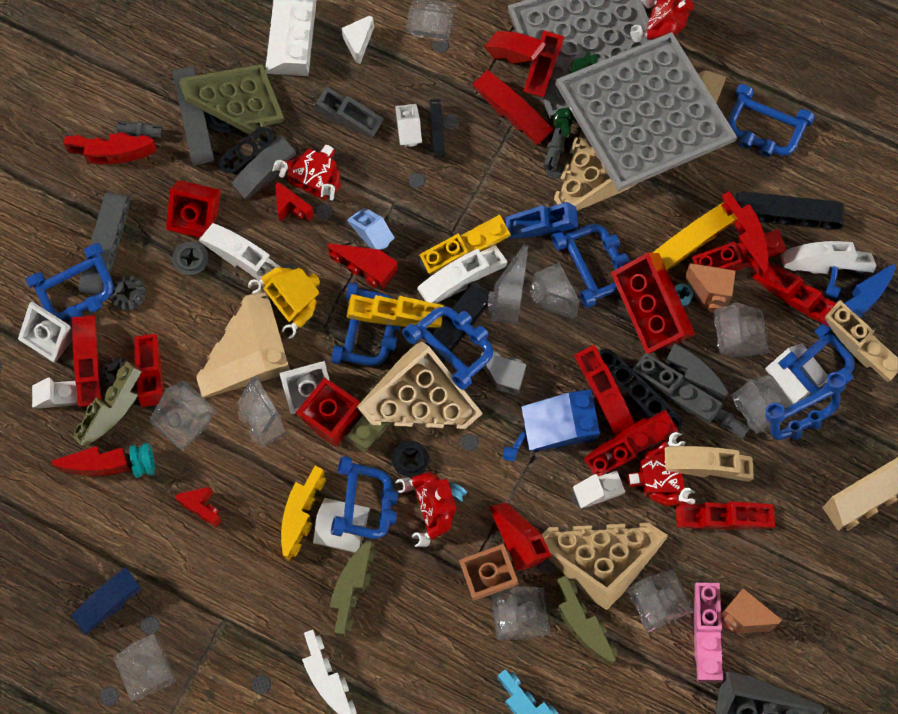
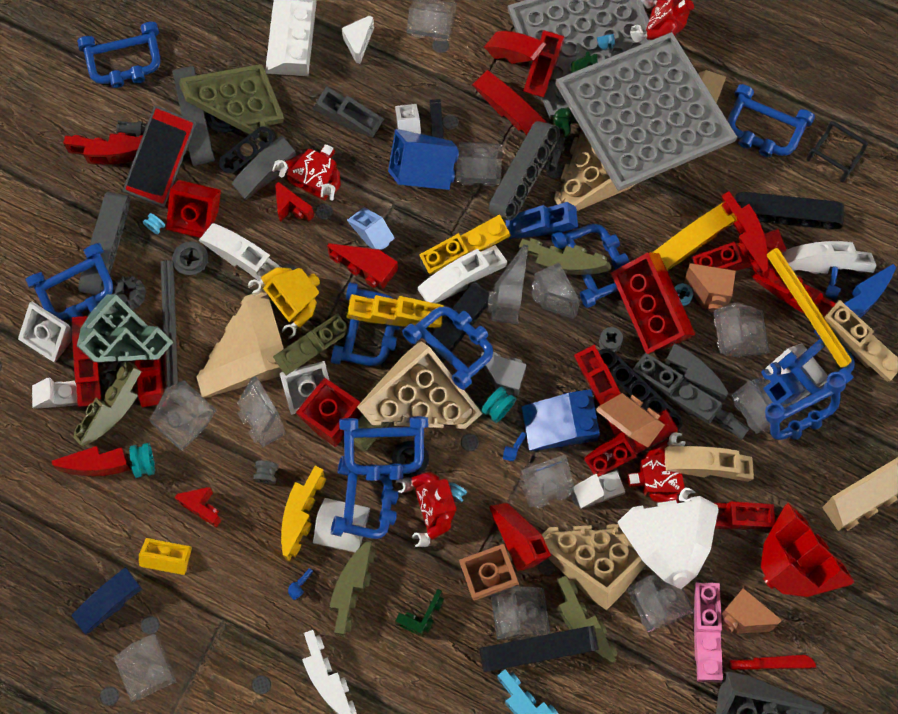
(118, 334): none -> sand green brick
(149, 32): none -> blue bar
(154, 223): none -> medium azure bush
(159, 156): none -> black slope
(164, 556): none -> yellow slope
(169, 322): none -> dark grey axle
(265, 472): none -> dark grey wheel
(294, 589): none -> blue hand
(311, 344): none -> olive slope
(373, 471): none -> blue bar
(410, 622): none -> dark green bracket
(422, 160): none -> blue slope
(479, 163): none -> clear slope
(498, 404): none -> teal wheel
(524, 170): none -> dark grey beam
(539, 648): none -> black beam
(547, 482): none -> clear slope
(573, 260): none -> olive slope
(606, 42): none -> dark azure hinge
(611, 343): none -> dark grey wheel
(632, 418): none -> nougat slope
(672, 537): none -> white brick
(779, 662): none -> red piece
(782, 387): none -> blue brick
(799, 560): none -> red brick
(809, 307): none -> yellow axle
(847, 171): none -> black piece

